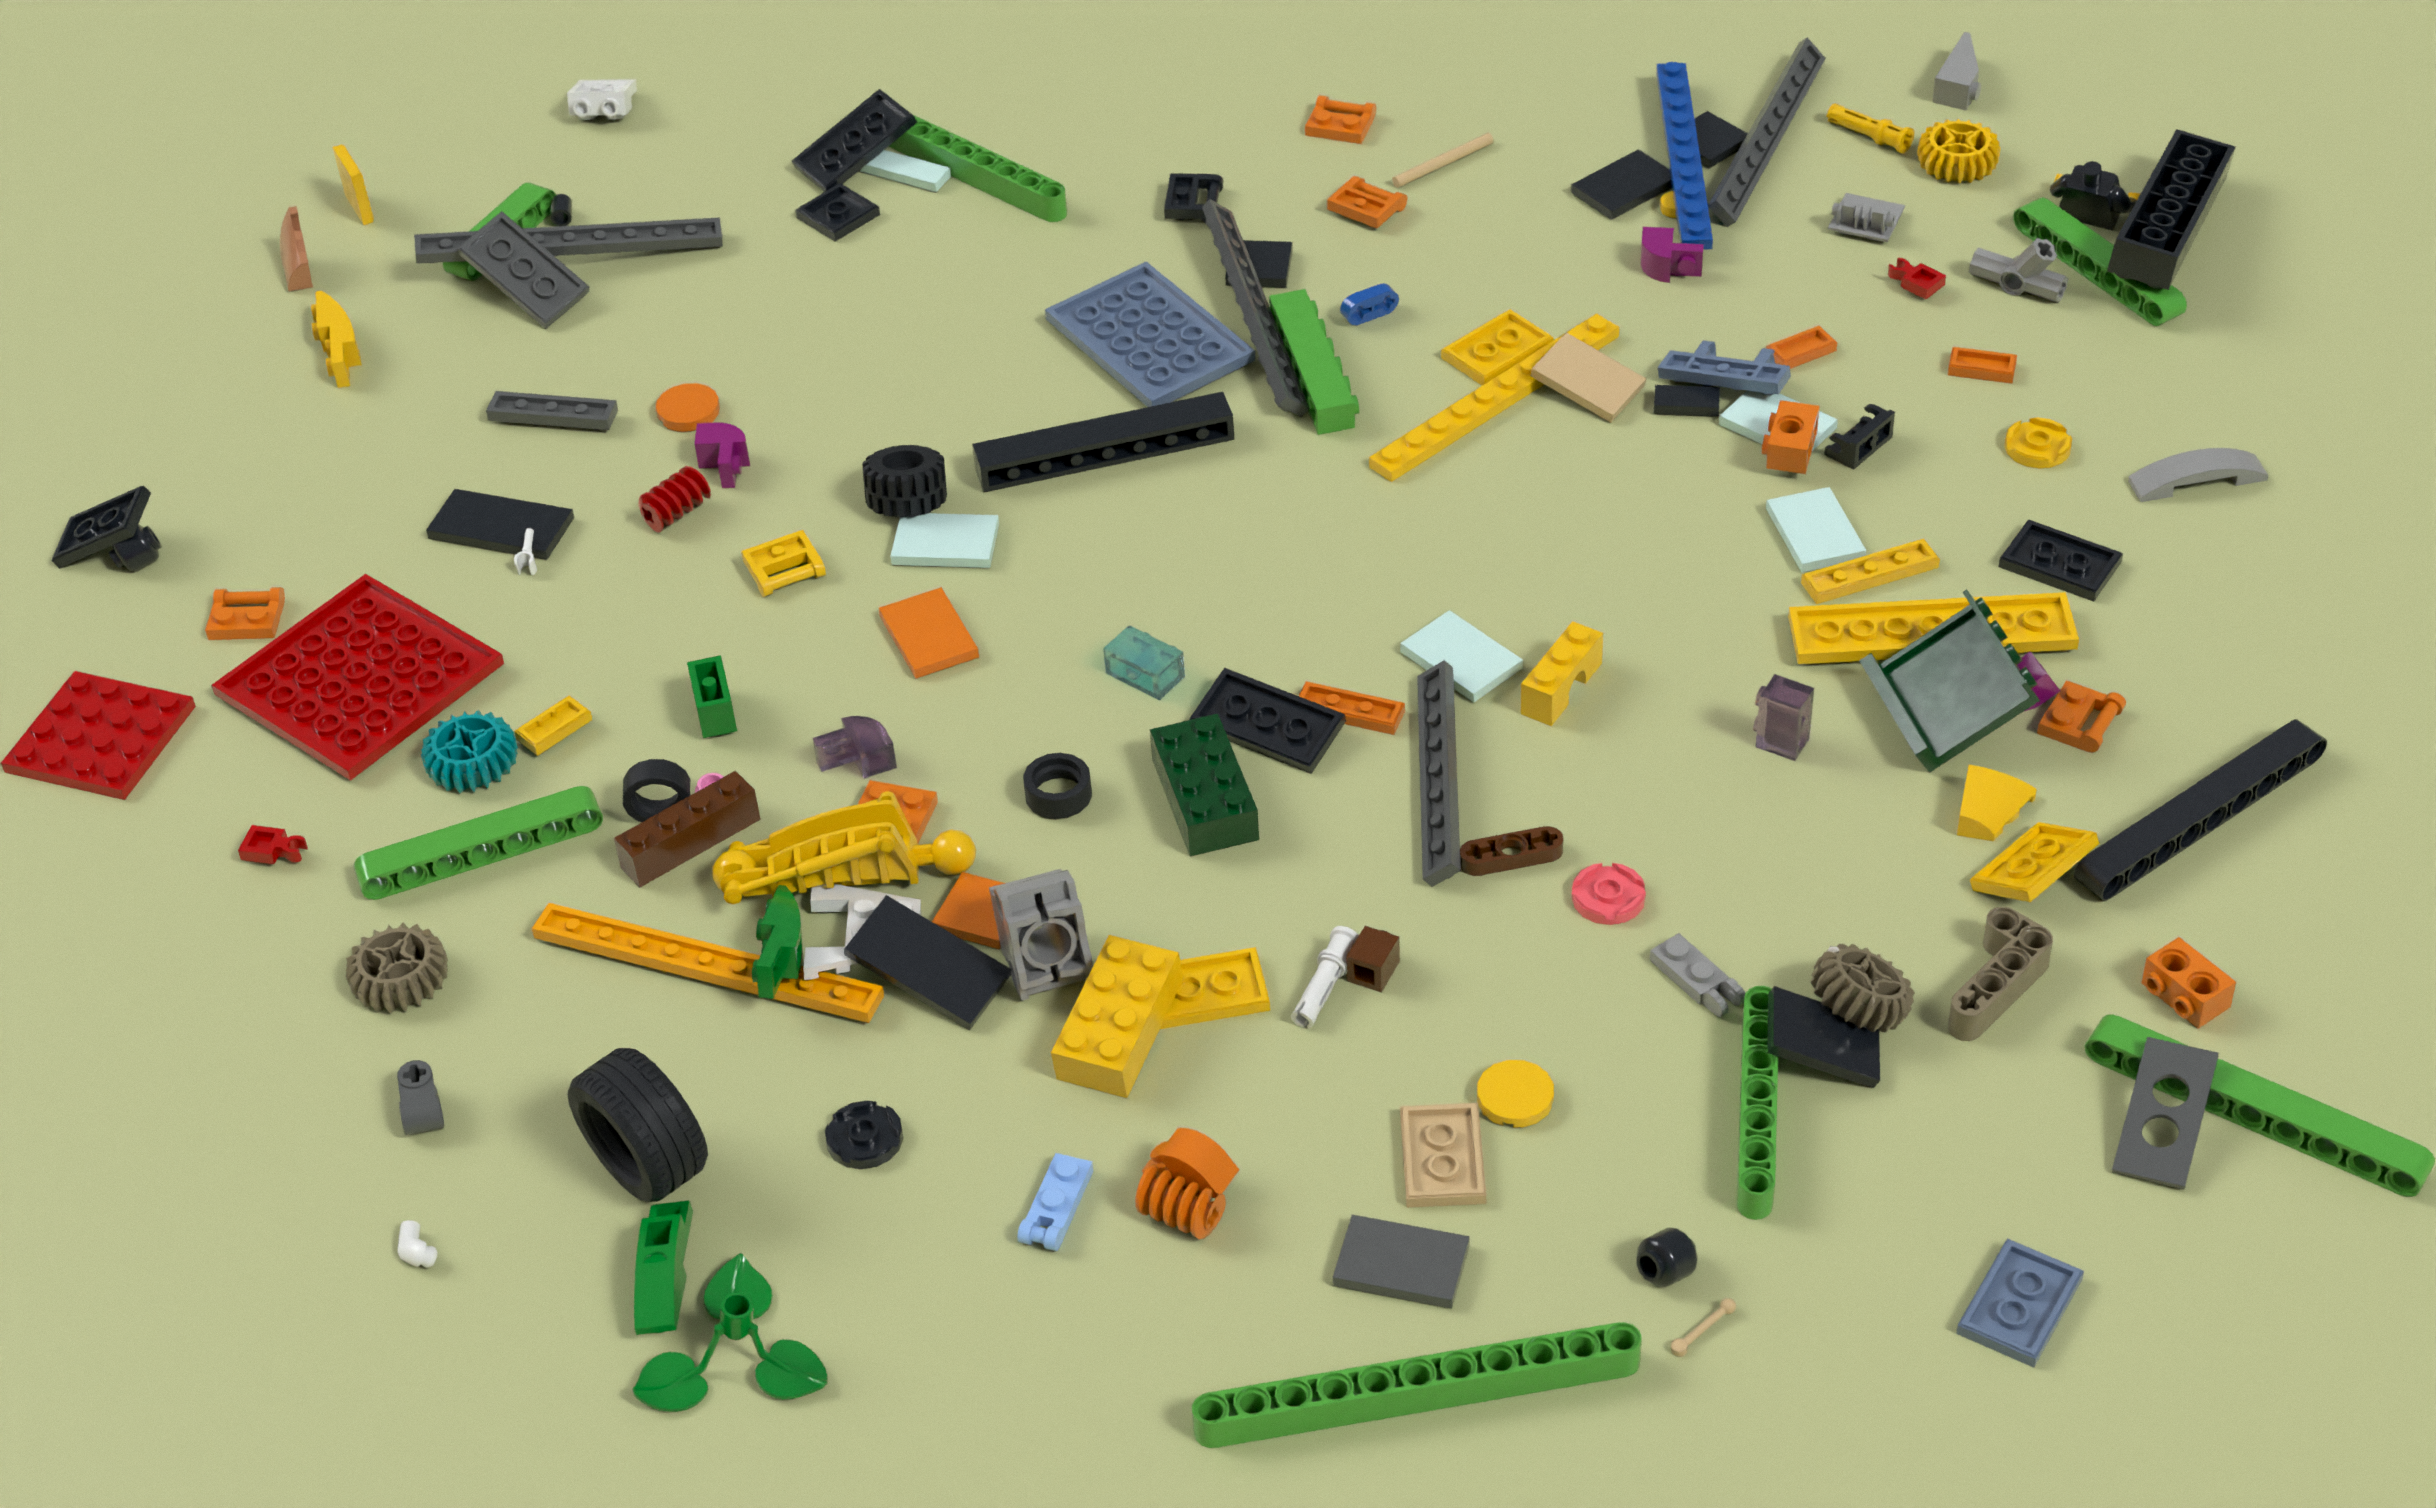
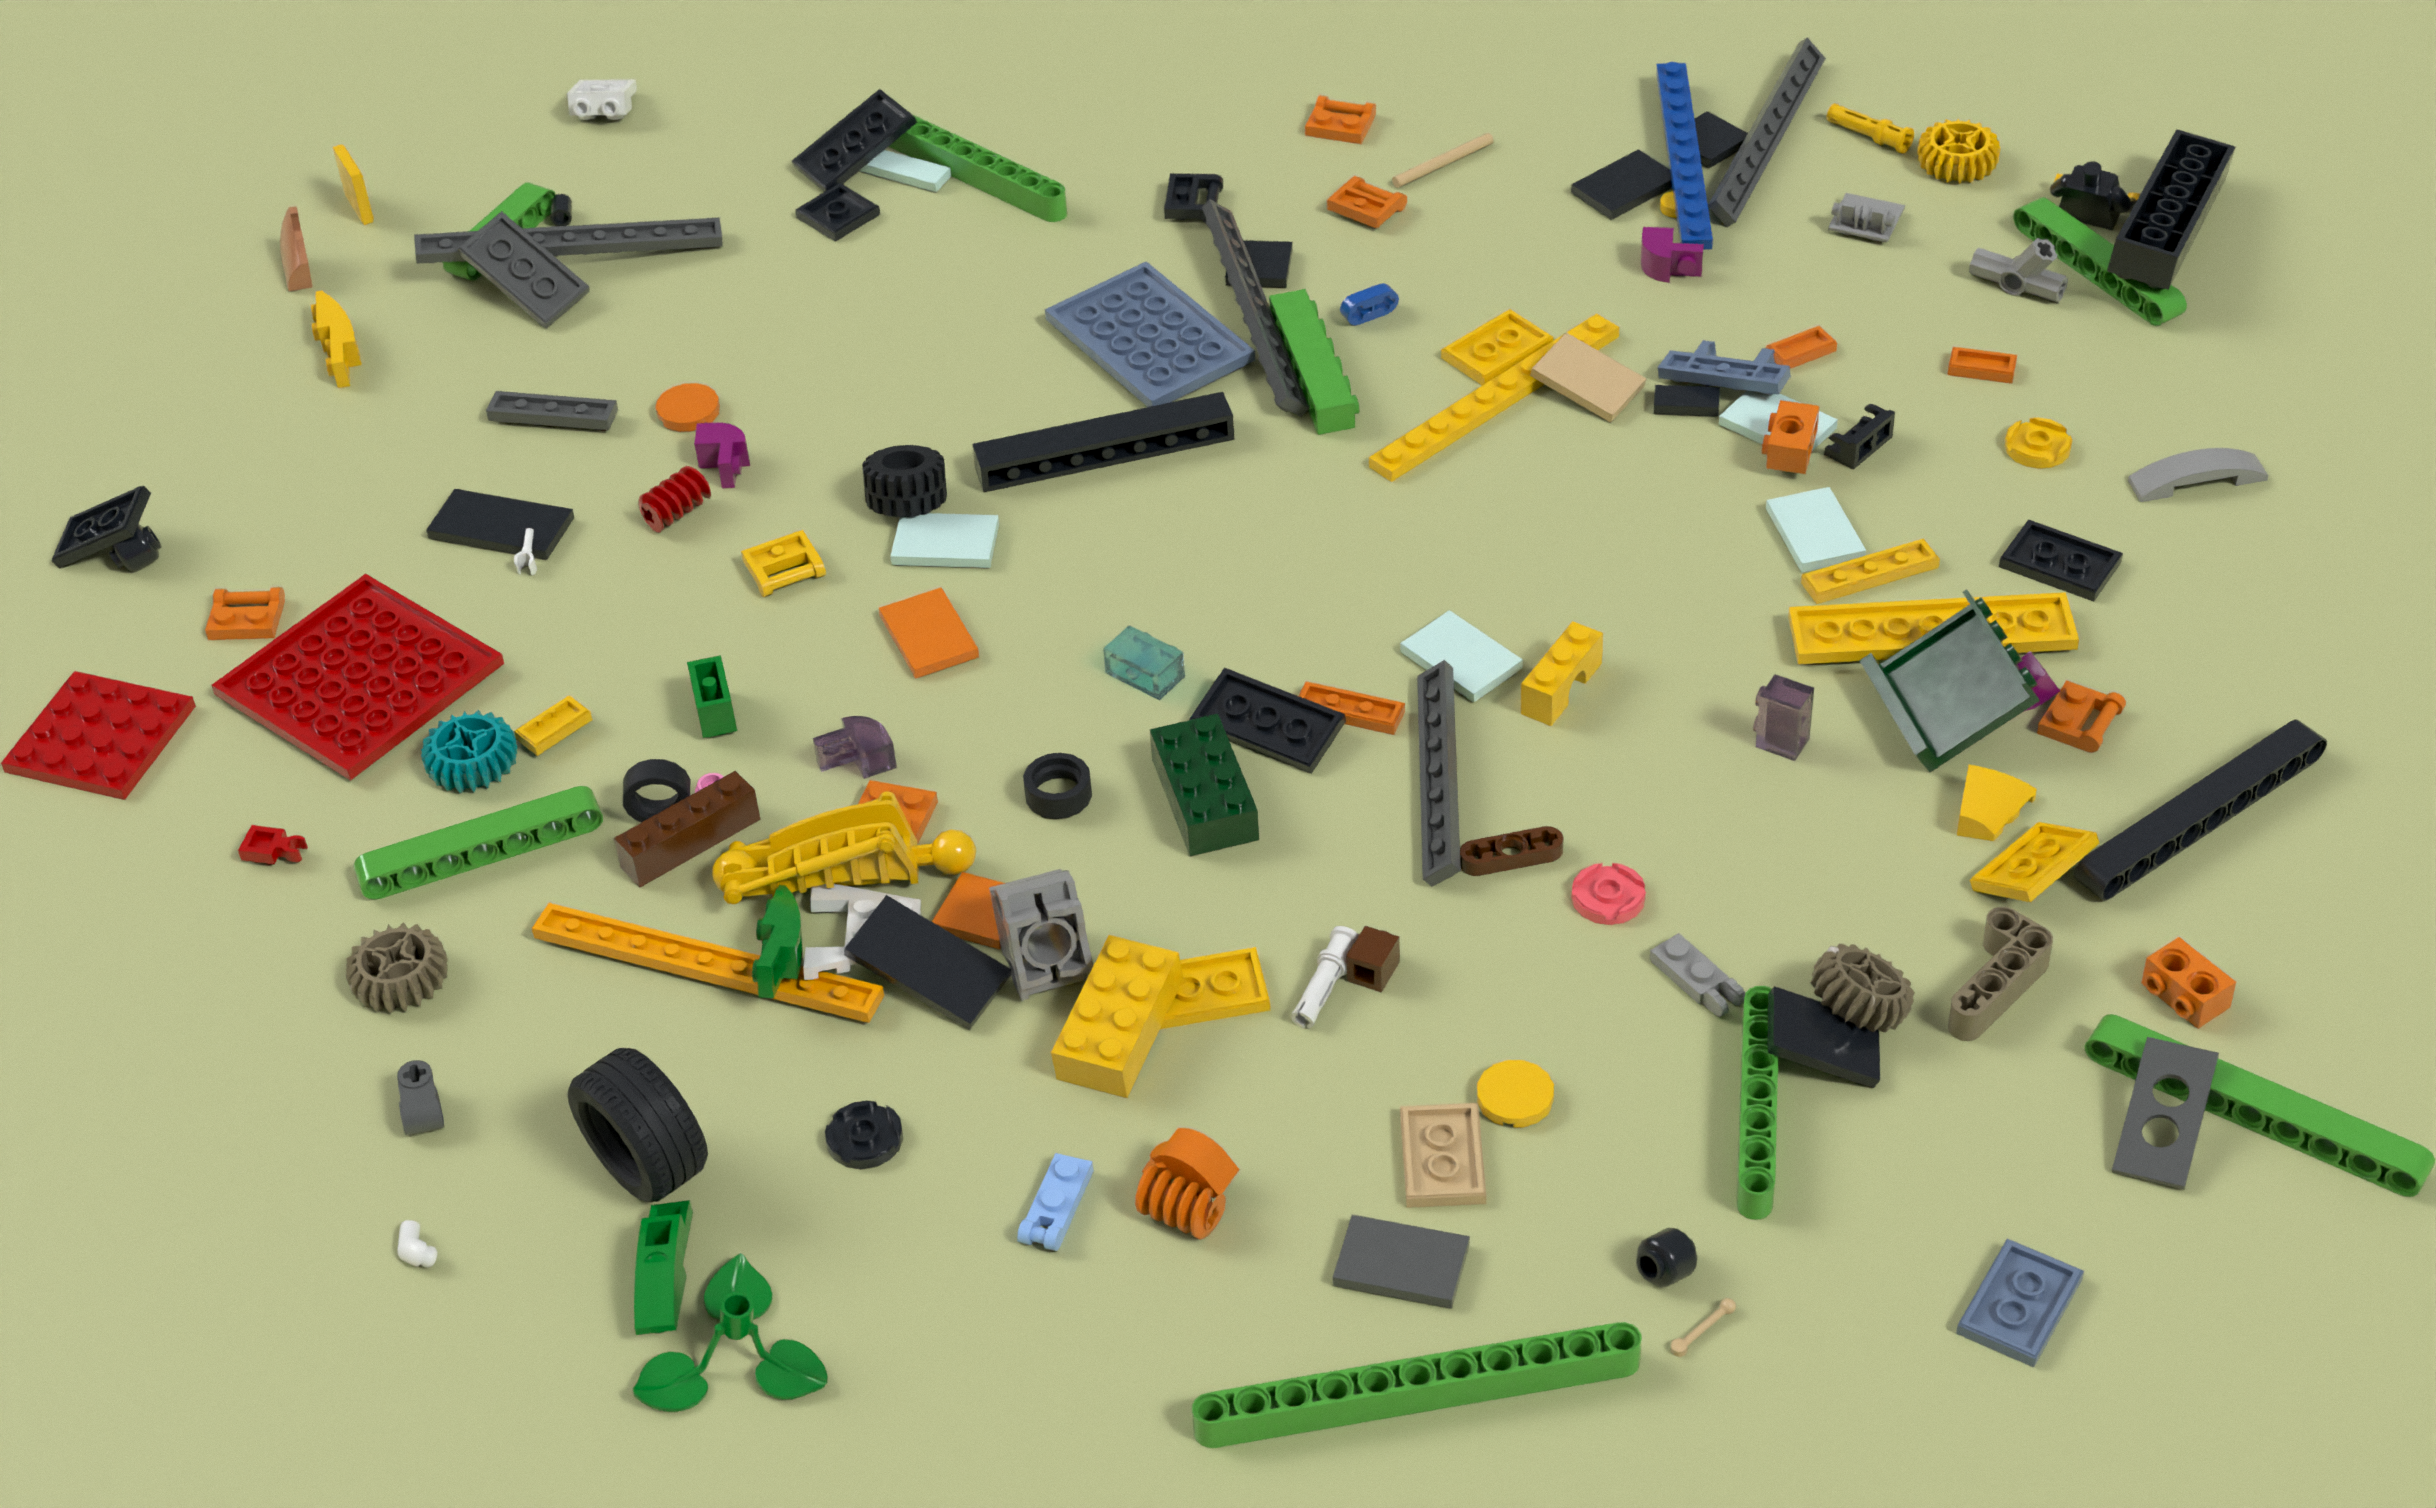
(1919, 280): red plate -> none
(1958, 78): light grey slope -> none

